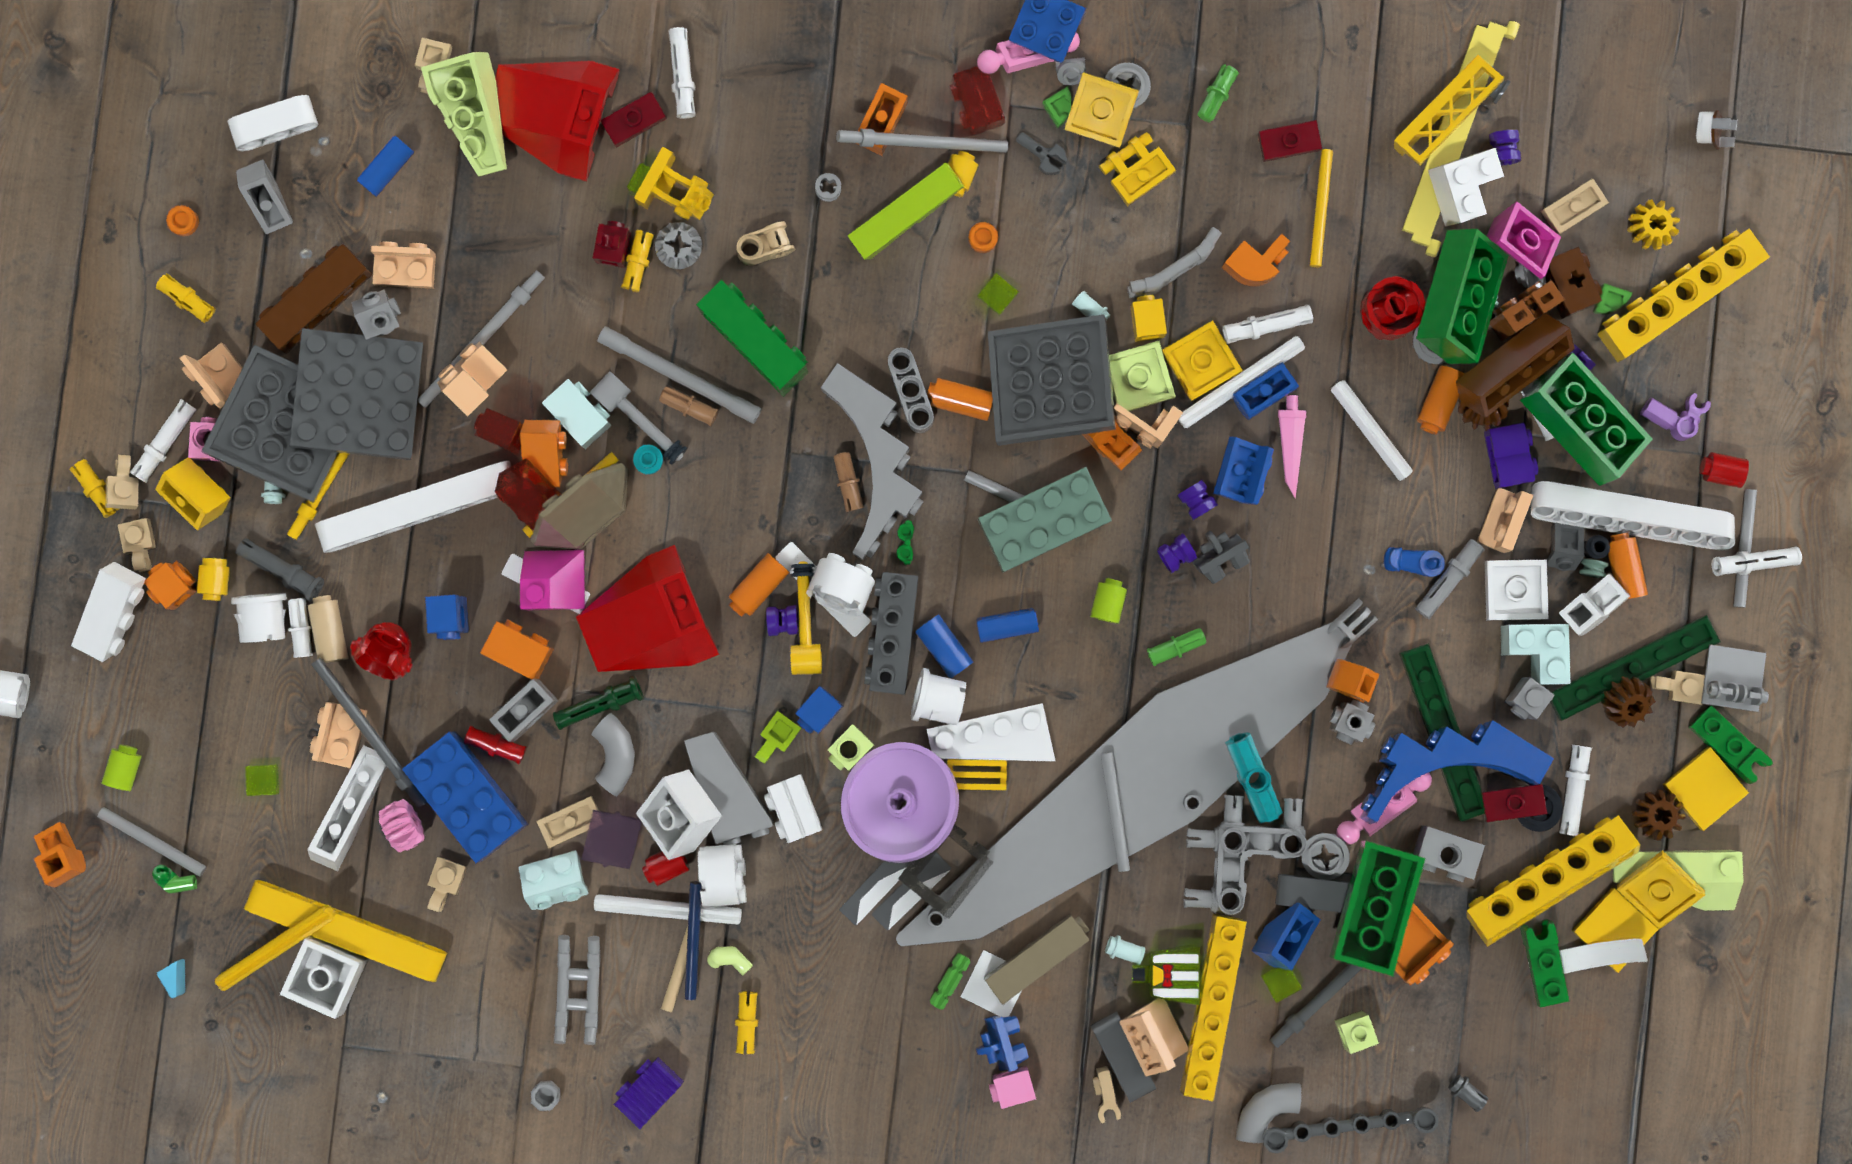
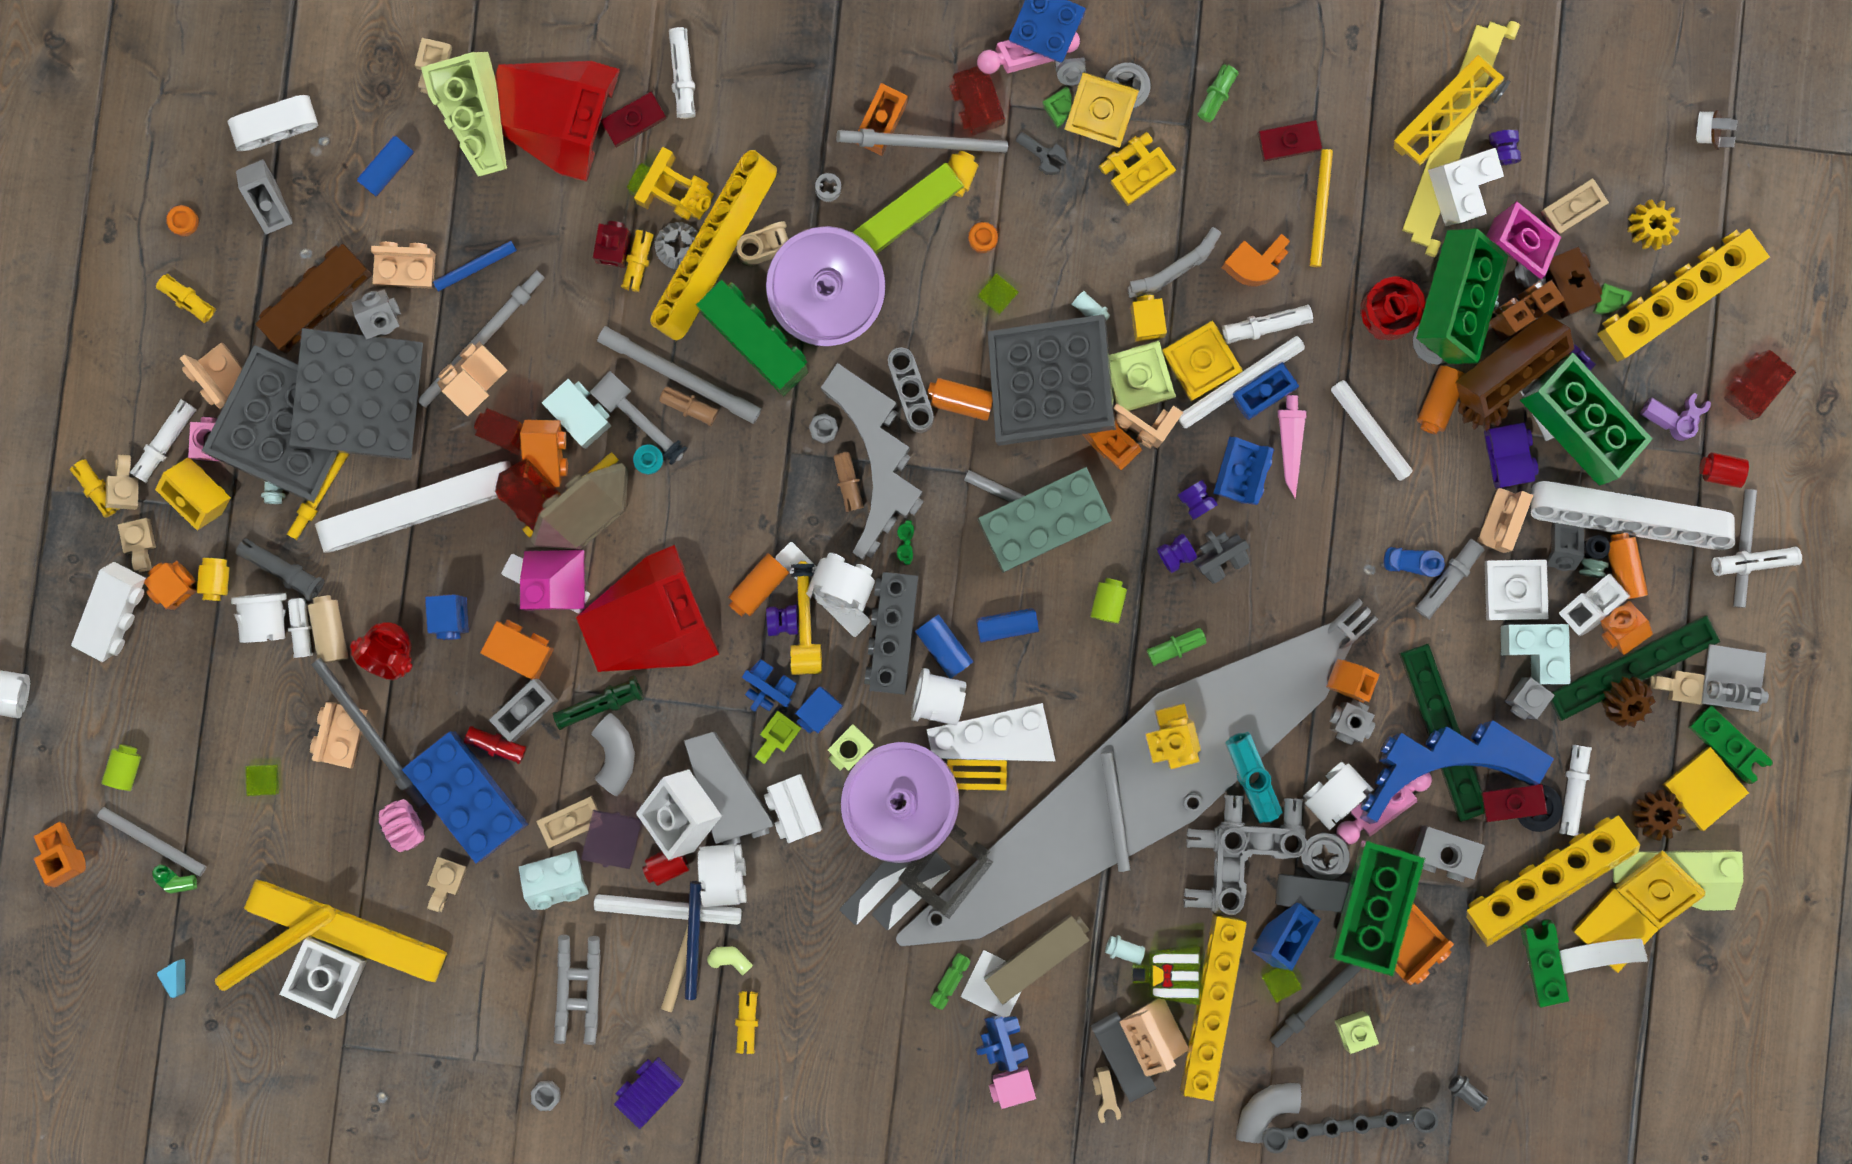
(347, 810): white slope -> none
(474, 266): none -> blue bar
(713, 244): none -> yellow beam
(757, 677): none -> blue hips
(823, 428): none -> light grey tile
(825, 286): none -> lavender dish
(1175, 739): none -> yellow tile
(1338, 795): none -> white brick
(1625, 628): none -> orange brick
(1758, 384): none -> clear red brick

